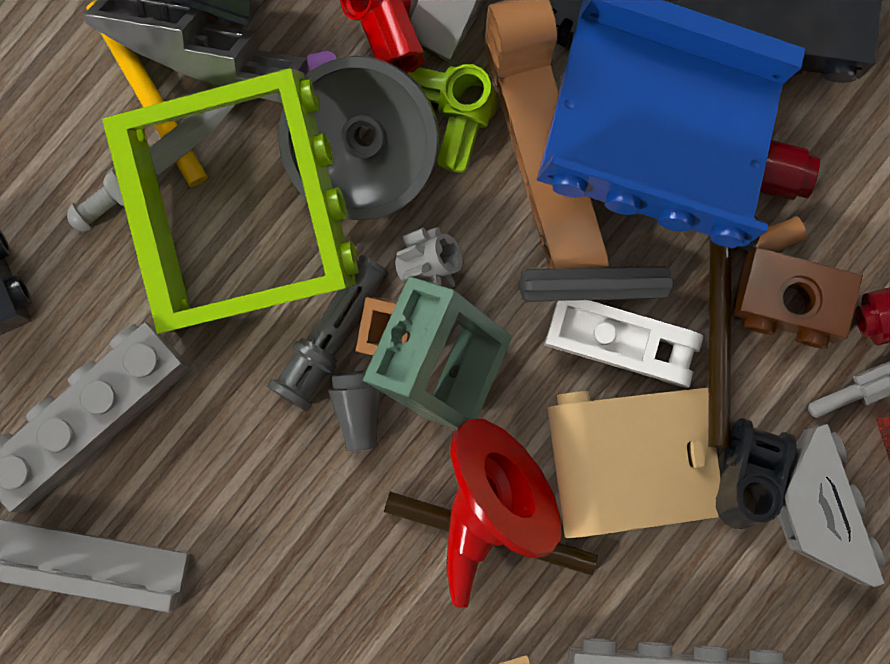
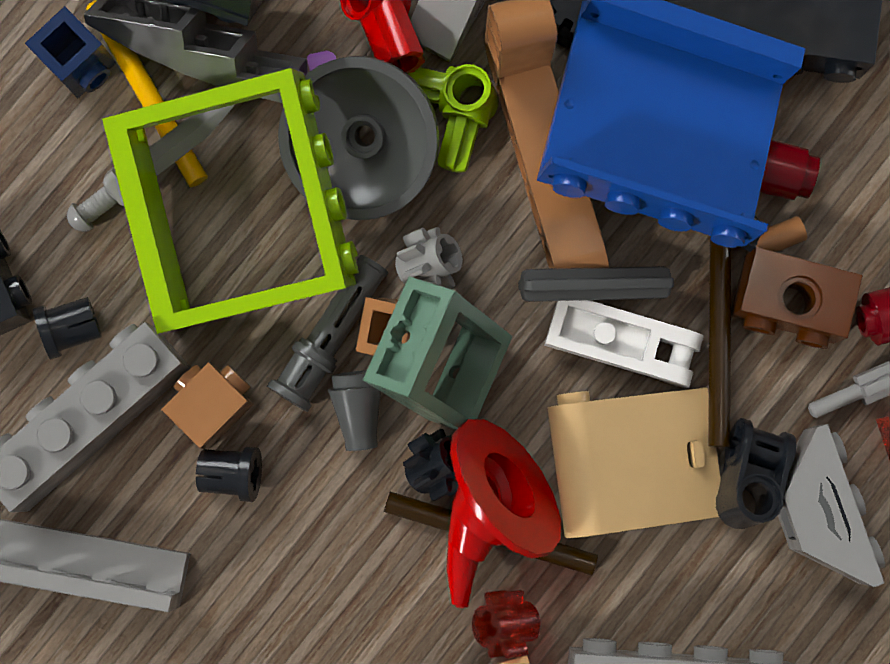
(66, 326): none -> black bush
(72, 53): none -> dark blue brick
(208, 403): none -> medium nougat brick
(230, 472): none -> black bush
(431, 465): none -> black gear
(506, 624): none -> clear red gear

